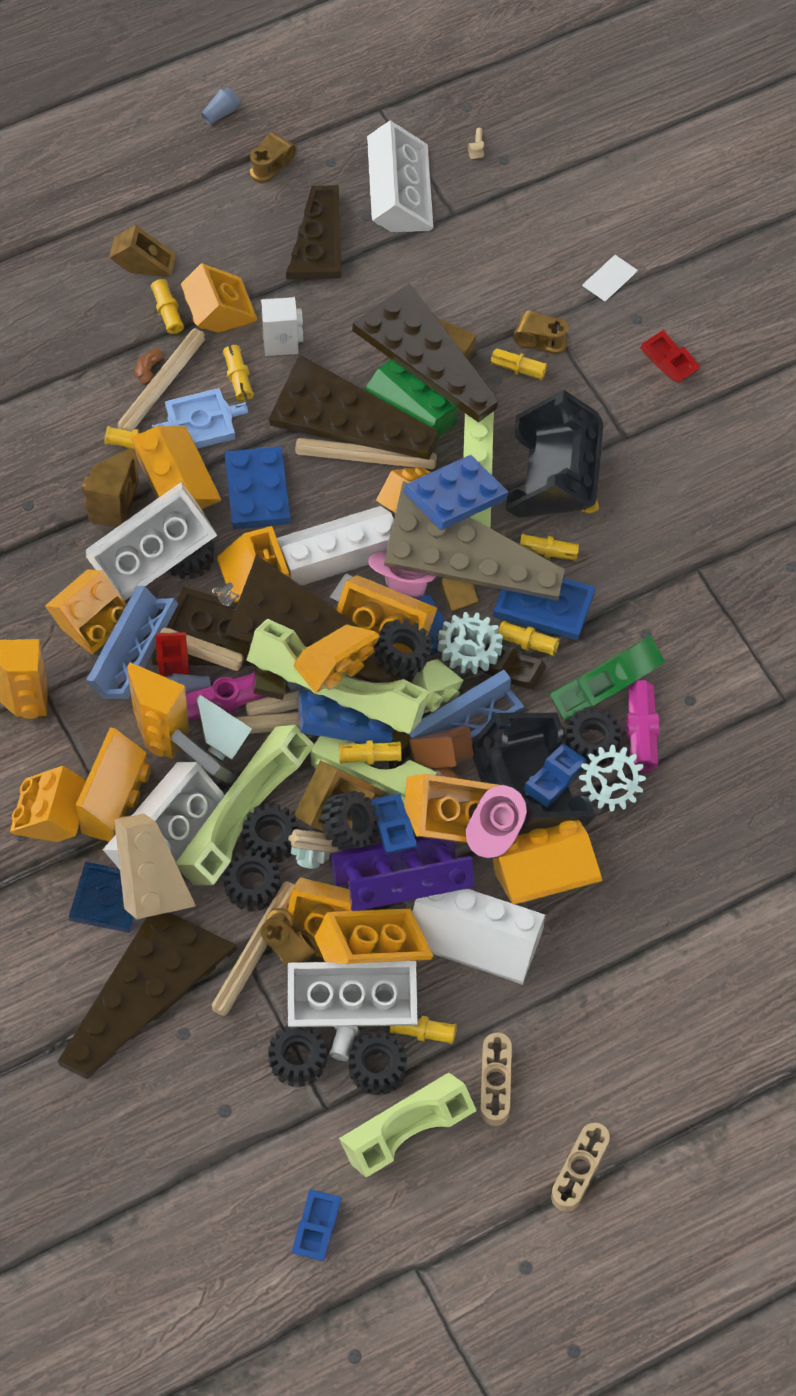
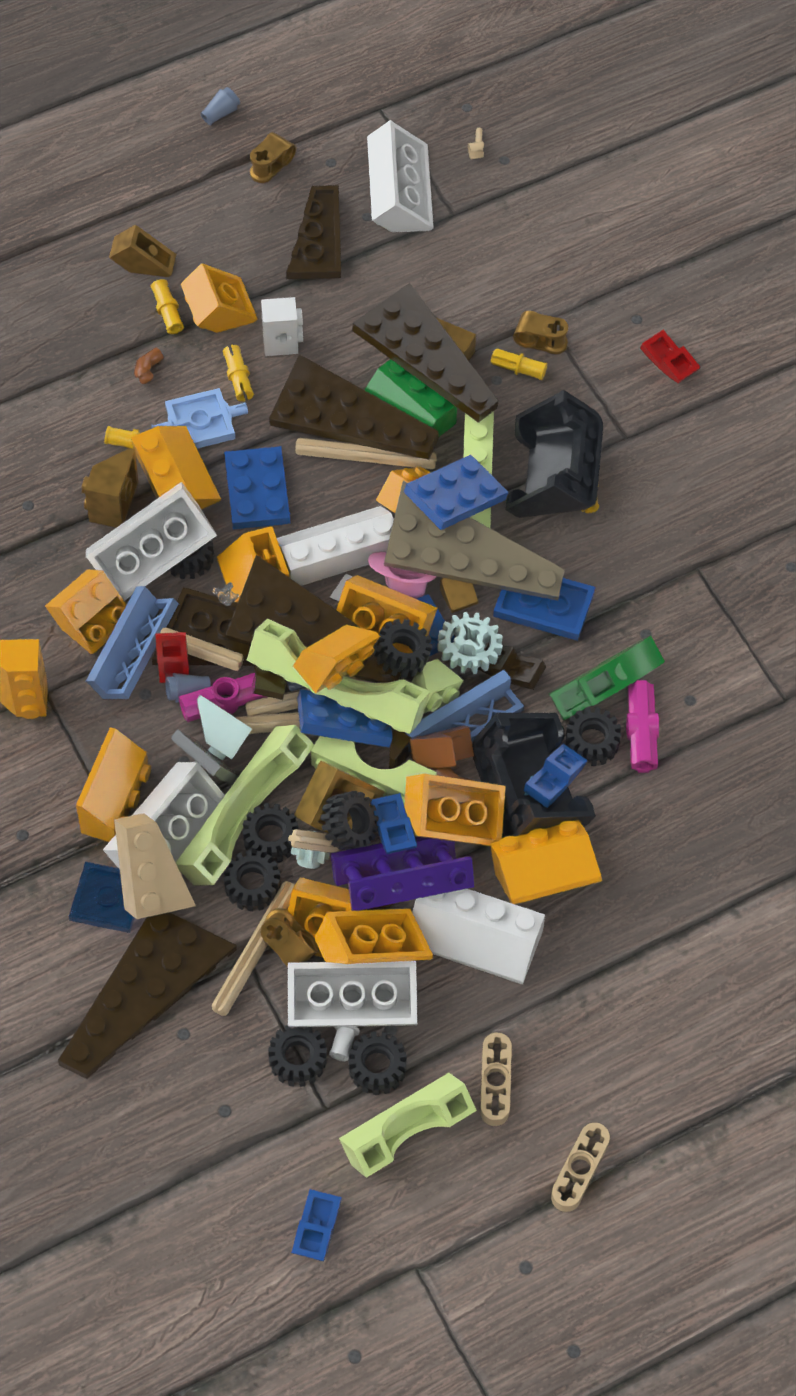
(48, 805): light orange slope -> none
(158, 709): light orange slope -> none
(161, 380): tan axle -> none
(370, 752): yellow pin -> none
(428, 1029): yellow pin -> none
(496, 821): bright pink piece -> none
(529, 638): yellow pin -> none
(550, 547): yellow pin -> none
(606, 791): light aqua gear -> none
(610, 278): white sticker -> none

